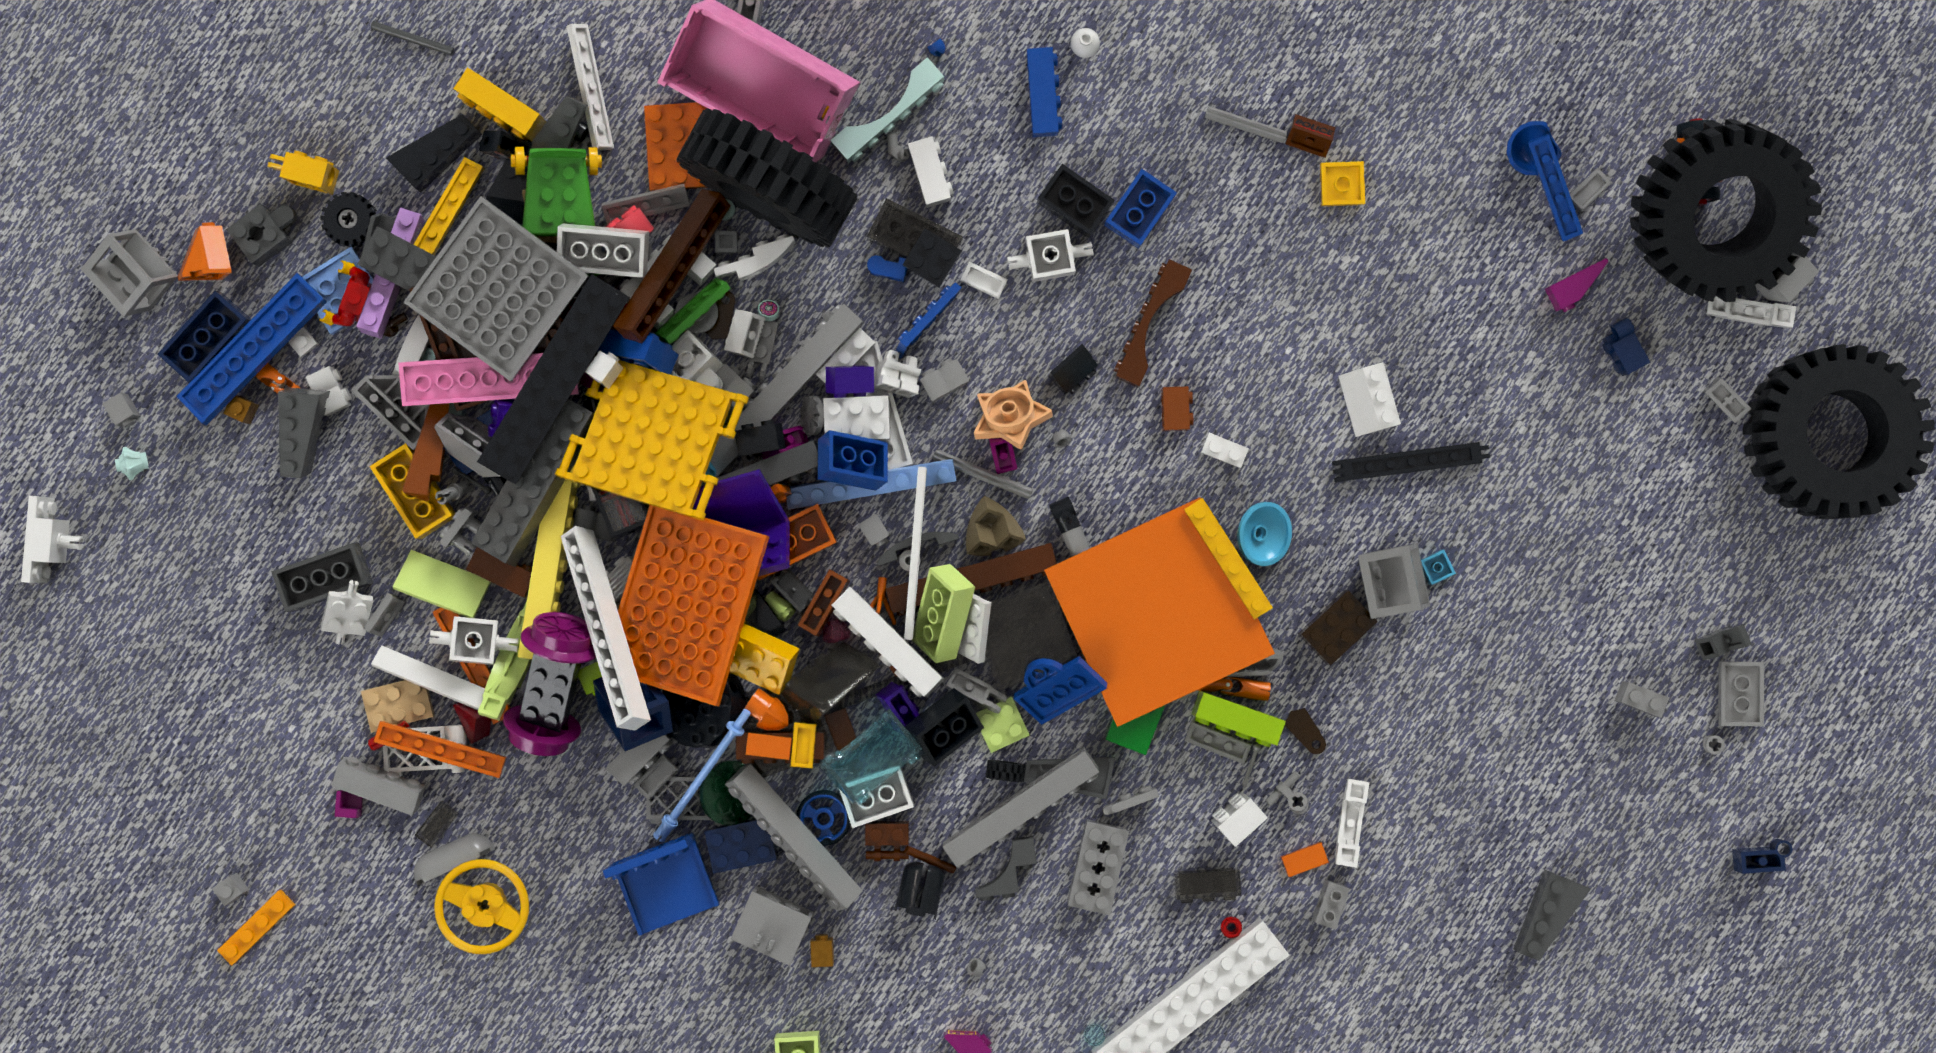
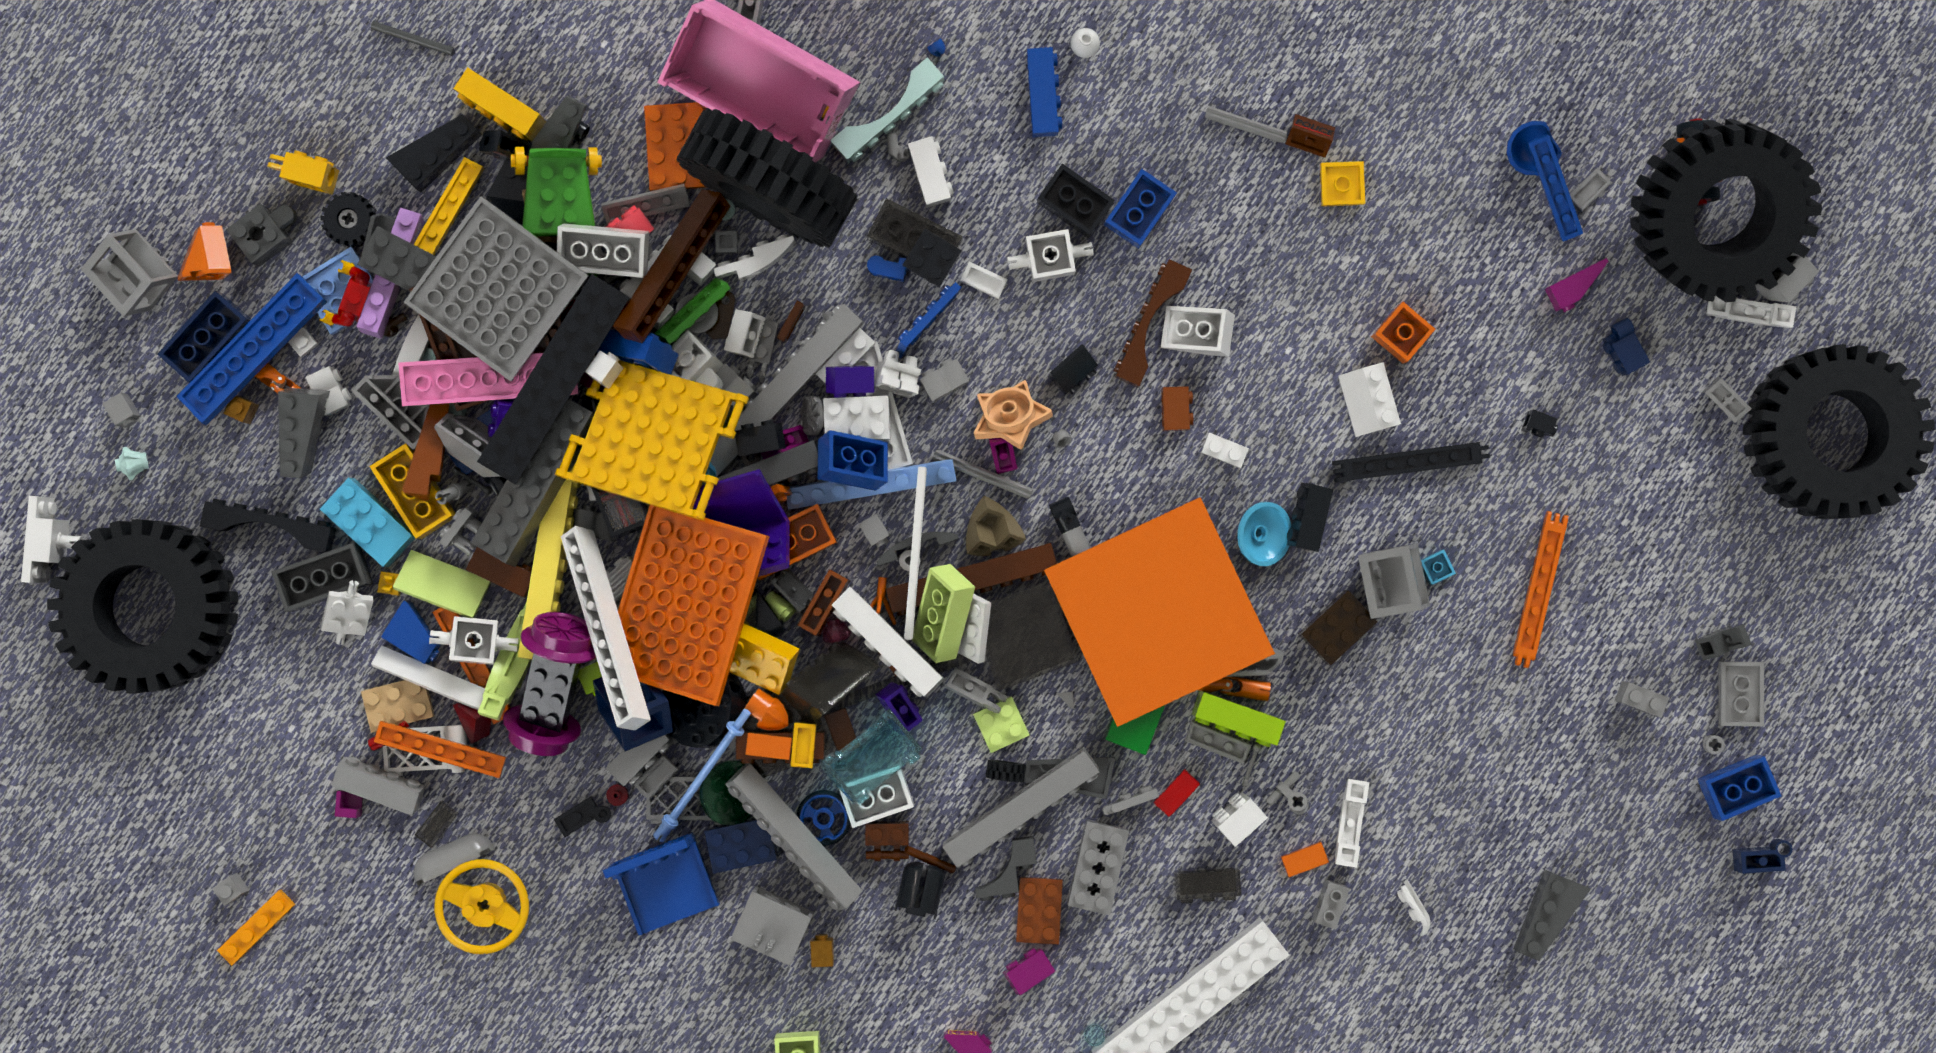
(89, 618): none -> black tyre
(311, 536): none -> black arch
(368, 522): none -> medium azure brick
(384, 614): light grey plate -> none
(386, 583): none -> yellow tile
(411, 634): none -> blue slope
(581, 815): none -> black hinge
(590, 86): white tile -> none
(622, 793): none -> dark red tile
(768, 309): tile -> none
(791, 322): none -> reddish brown tile
(944, 727): black brick -> none
(976, 967): light grey hinge -> none
(1028, 971): none -> magenta brick
(1039, 910): none -> dark orange plate
(1057, 687): blue plate -> none
(1176, 793): none -> red slope
(1198, 330): none -> white slope
(1228, 558): yellow plate -> none
(1238, 927): red plate -> none
(1305, 730): dark brown piece -> none
(1309, 517): none -> black brick
(1403, 332): none -> orange brick
(1417, 909): none -> white piece
(1539, 588): none -> orange hinge
(1540, 424): none -> black brick
(1739, 787): none -> blue brick

